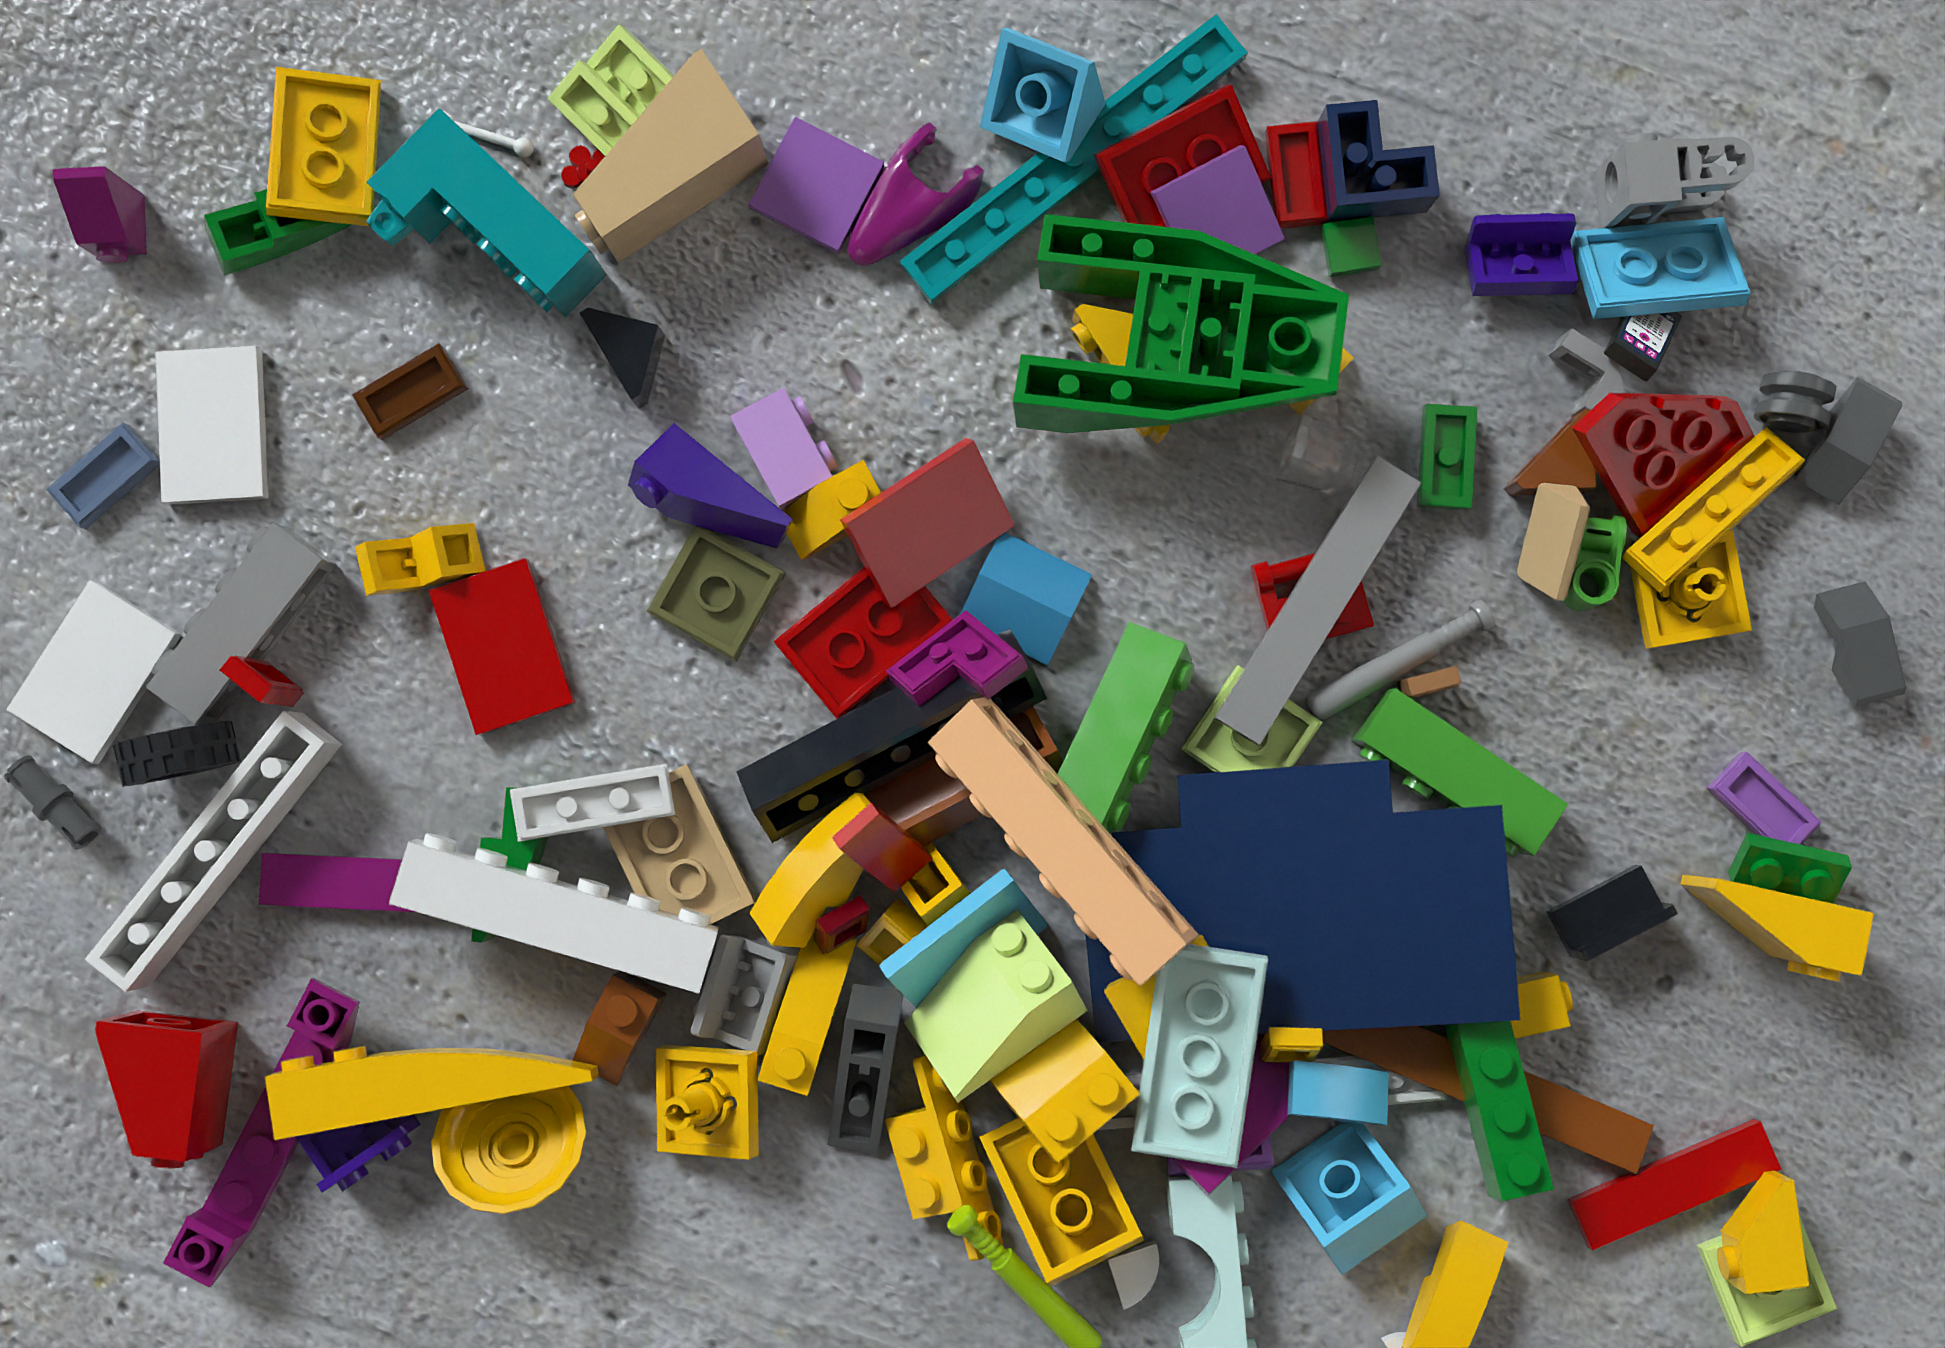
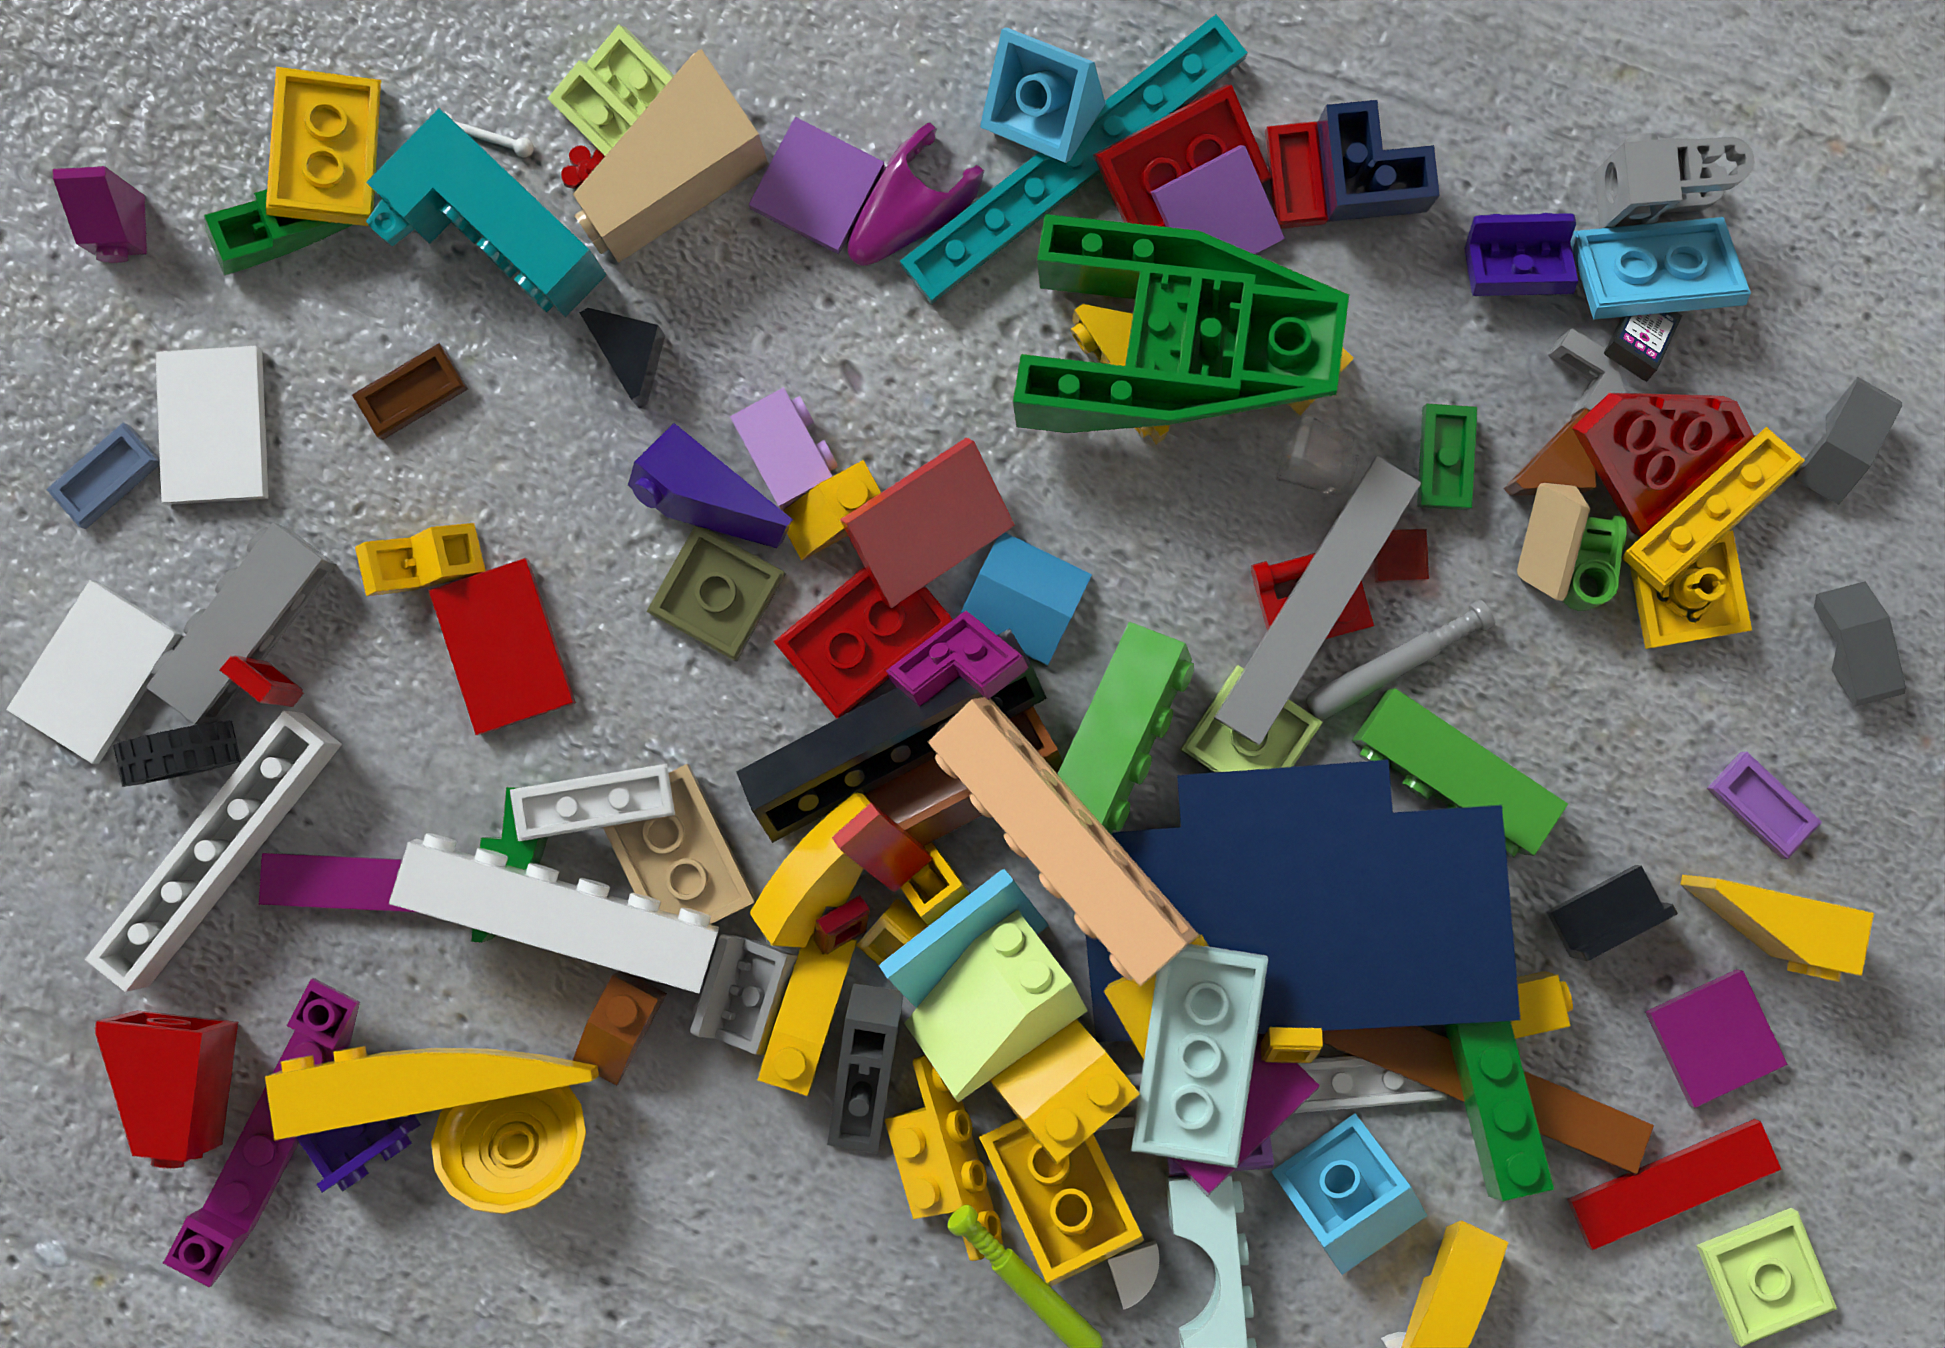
(52, 802): dark grey pin -> none
(690, 1101): yellow plate -> none
(1338, 1093): medium azure slope -> none
(1351, 246): green tile -> none
(1403, 557): none -> clear red tile
(1430, 682): medium nougat tile -> none
(1716, 1038): none -> magenta tile
(1765, 1239): yellow slope -> none
(1790, 868): green plate -> none
(1795, 401): dark grey wheel -> none

